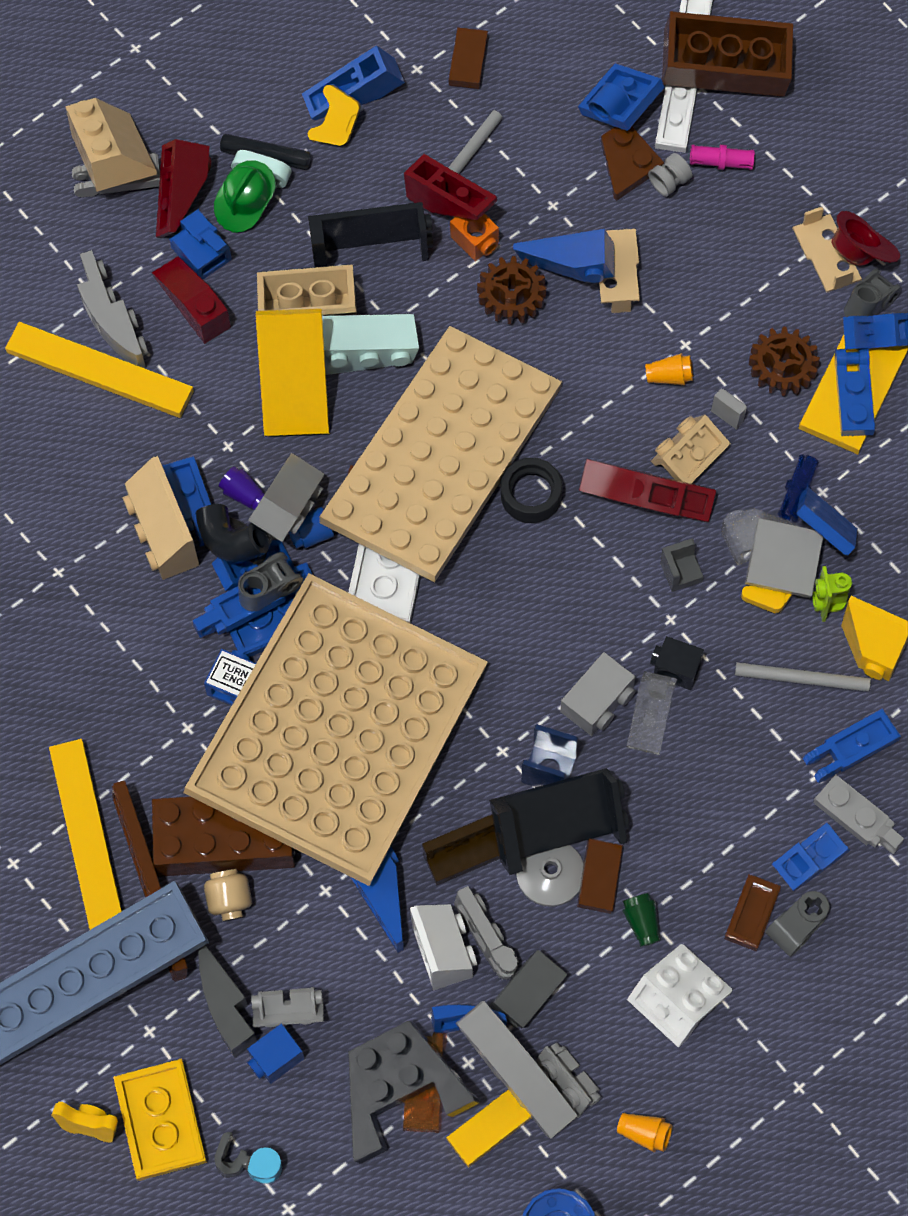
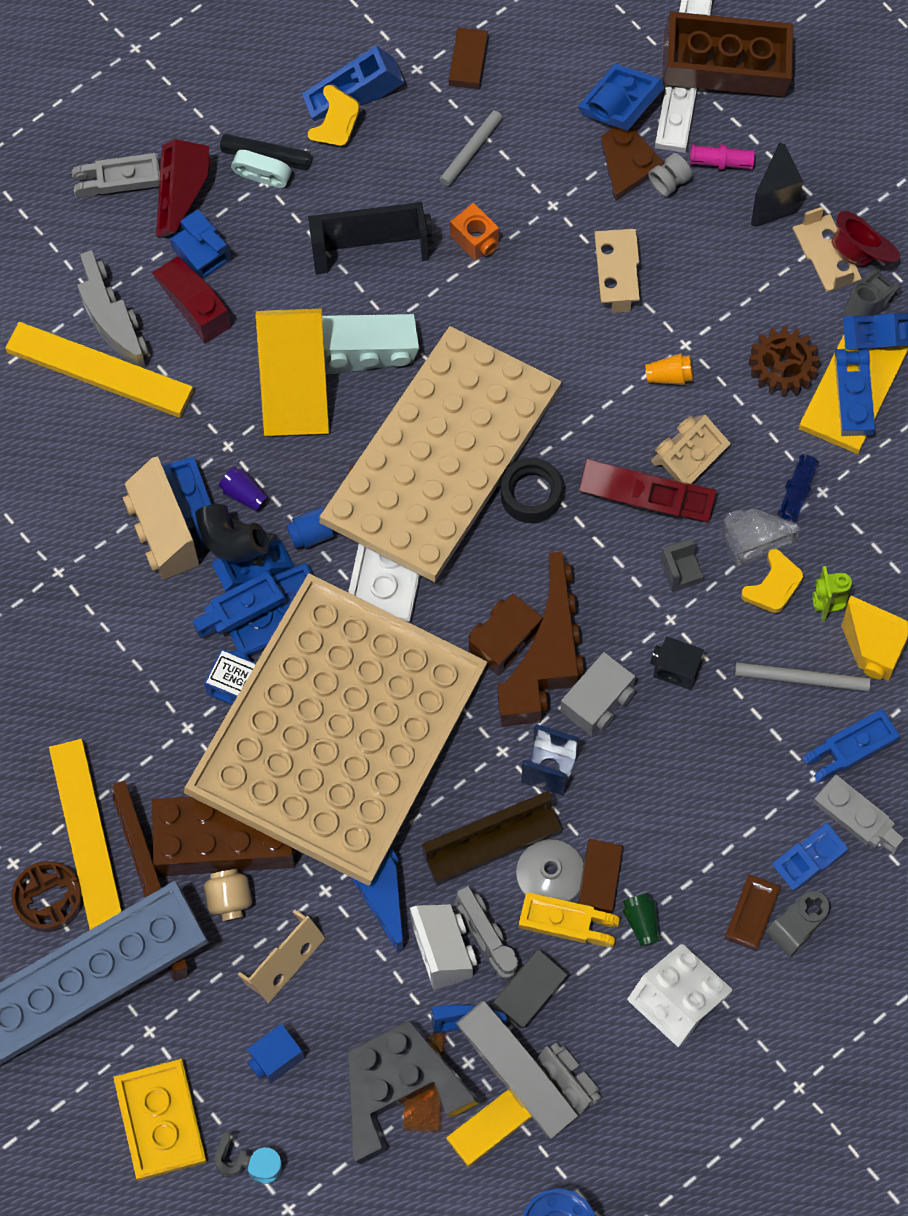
(41, 883): none -> reddish brown piece
(87, 1121): yellow piece -> none
(108, 144): tan slope -> none
(224, 1004): dark grey slope -> none
(244, 196): green piece -> none
(274, 580): dark grey piece -> none
(285, 959): none -> tan piece
(288, 498): light grey brick -> none
(302, 1008): light grey hinge -> none
(308, 288): tan slope -> none
(445, 190): dark red slope -> none
(496, 284): reddish brown gear -> none
(505, 633): none -> reddish brown brick
(551, 657): none -> reddish brown arch
(558, 816): black panel -> none
(565, 920): none -> yellow hinge
(579, 255): blue slope -> none
(645, 1130): light orange cone -> none
(651, 712): clear slope -> none
(728, 408): light grey tile -> none
(779, 189): none -> black slope
(784, 558): light grey tile -> none
(827, 521): blue tile -> none

